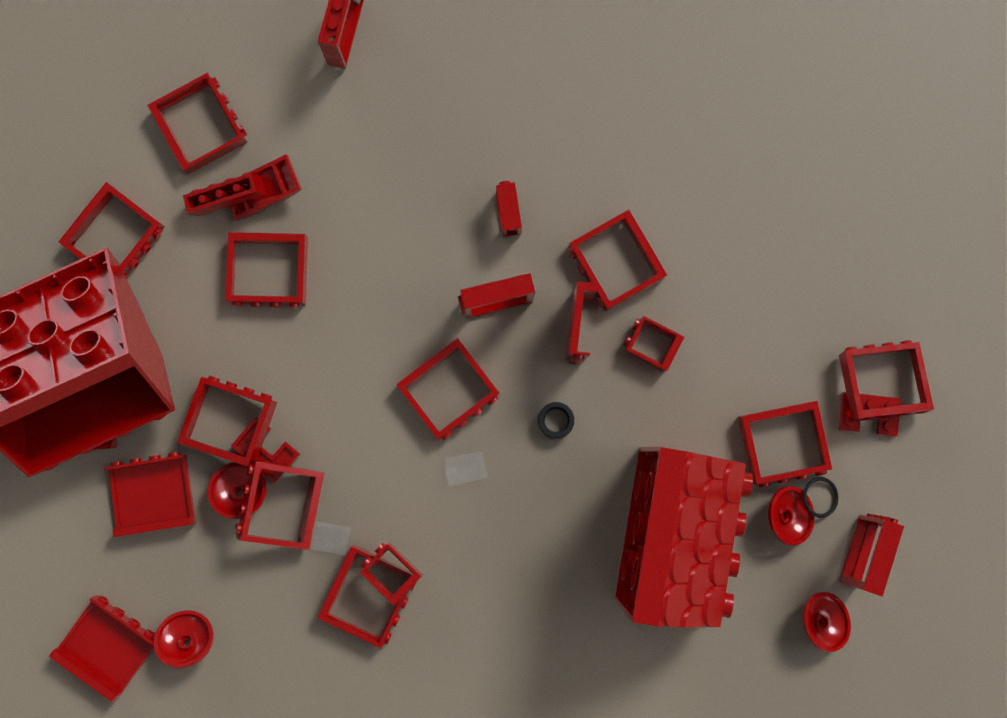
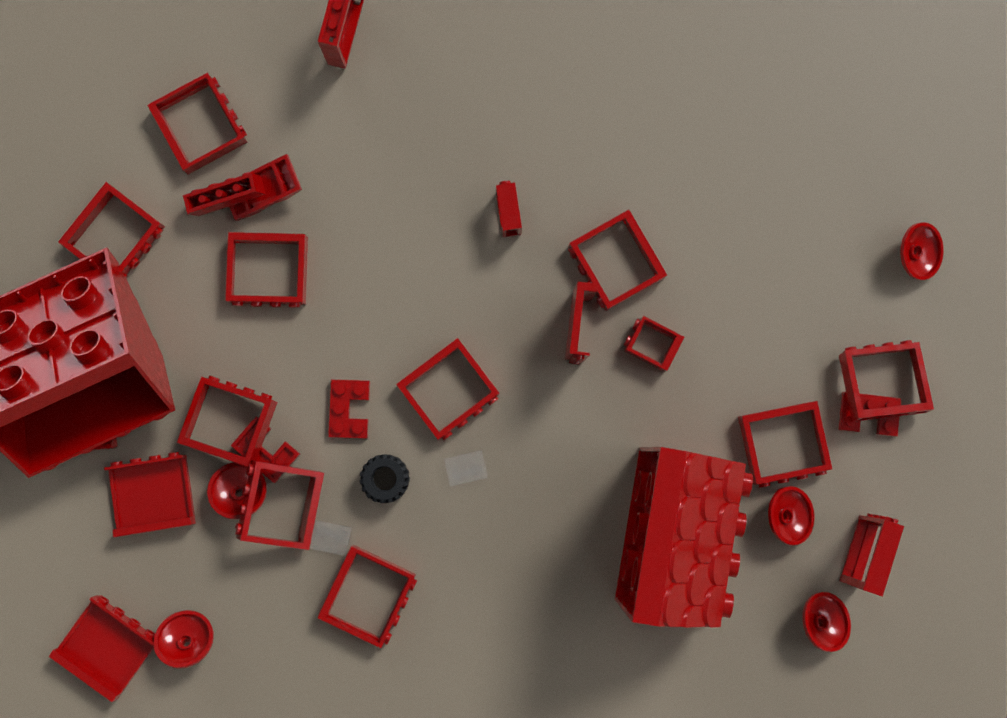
(339, 419): none -> red plate
(368, 563): red window -> none
(372, 490): none -> black tyre
(497, 295): red window -> none
(570, 420): black tyre -> none
(805, 498): black tyre -> none
(921, 251): none -> red dish

